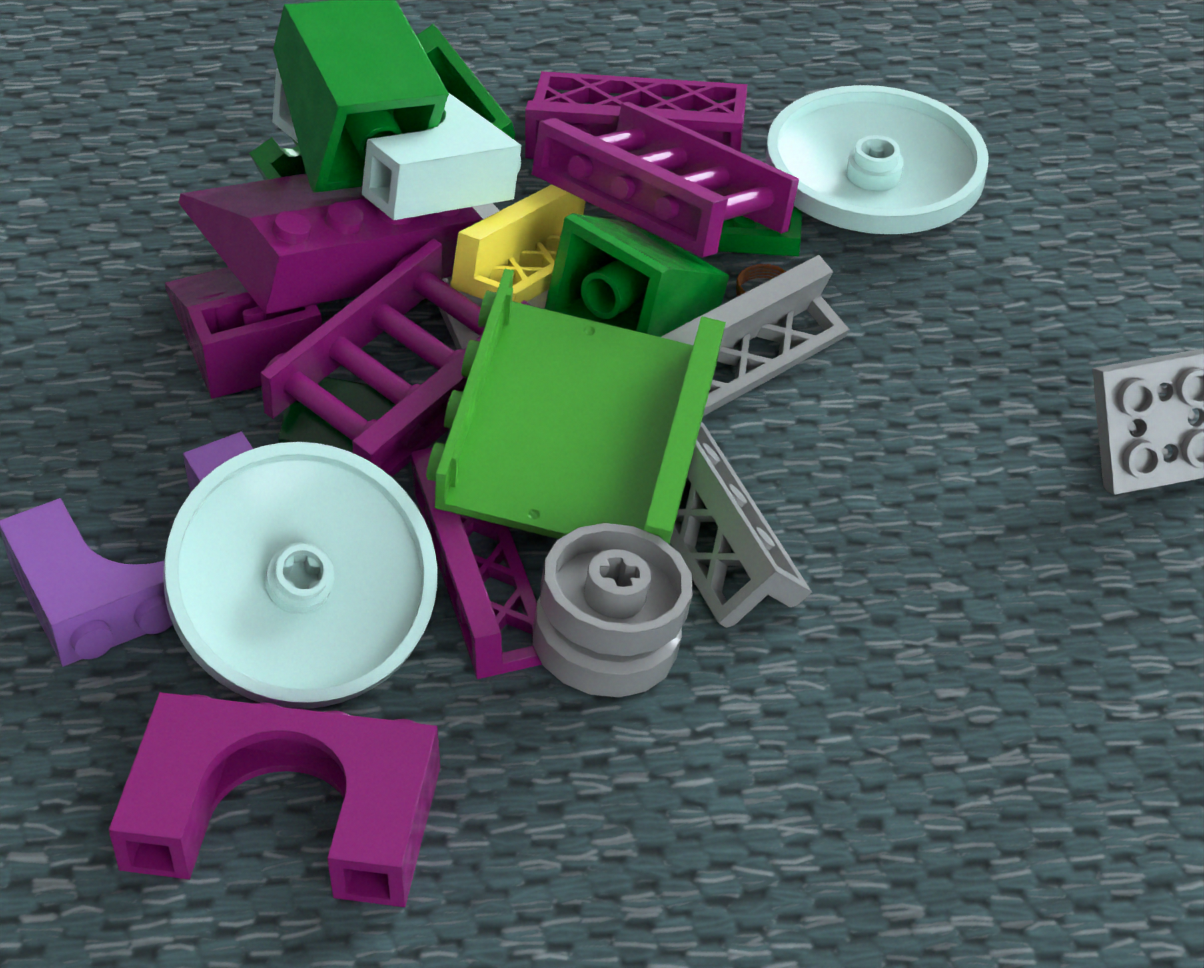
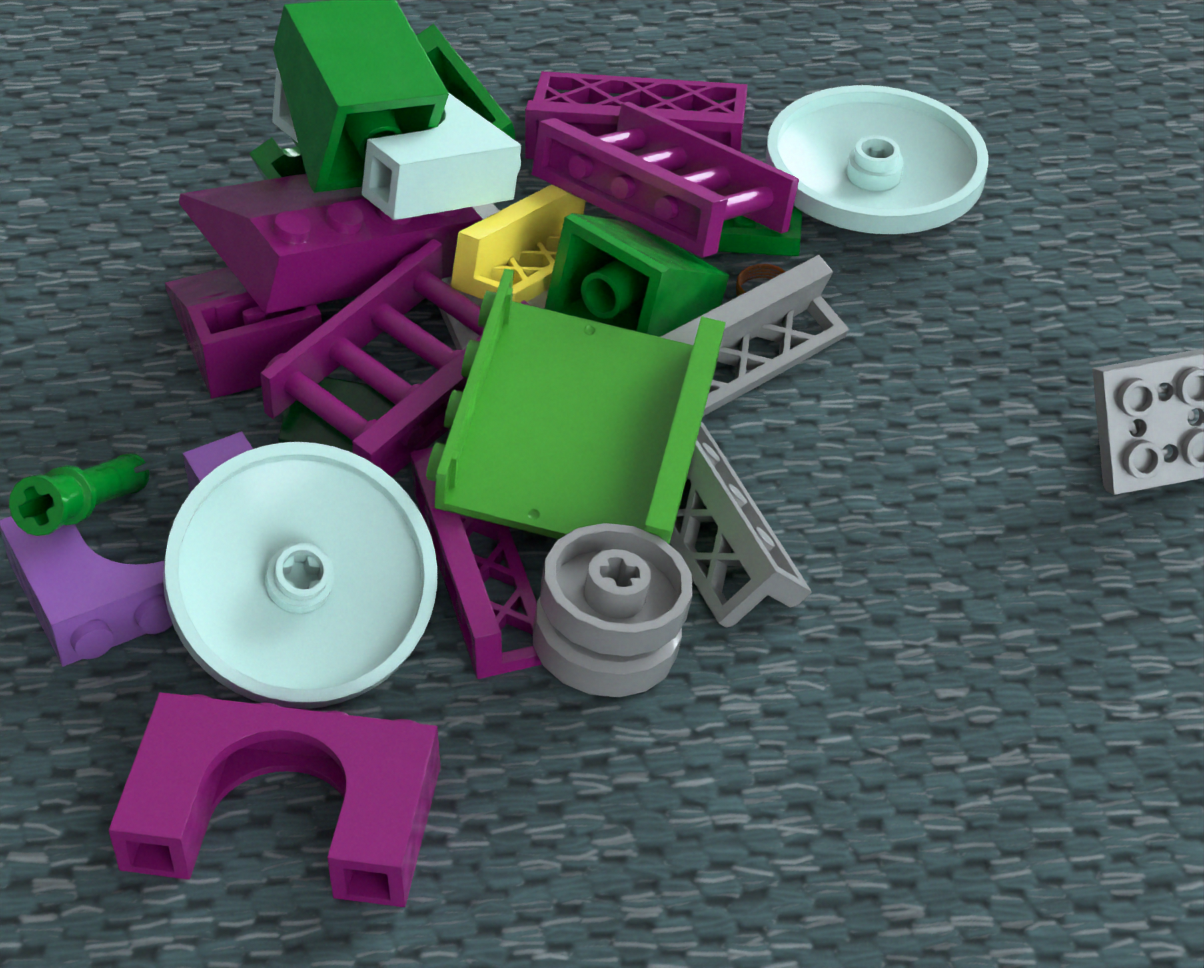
(69, 494): none -> green pin

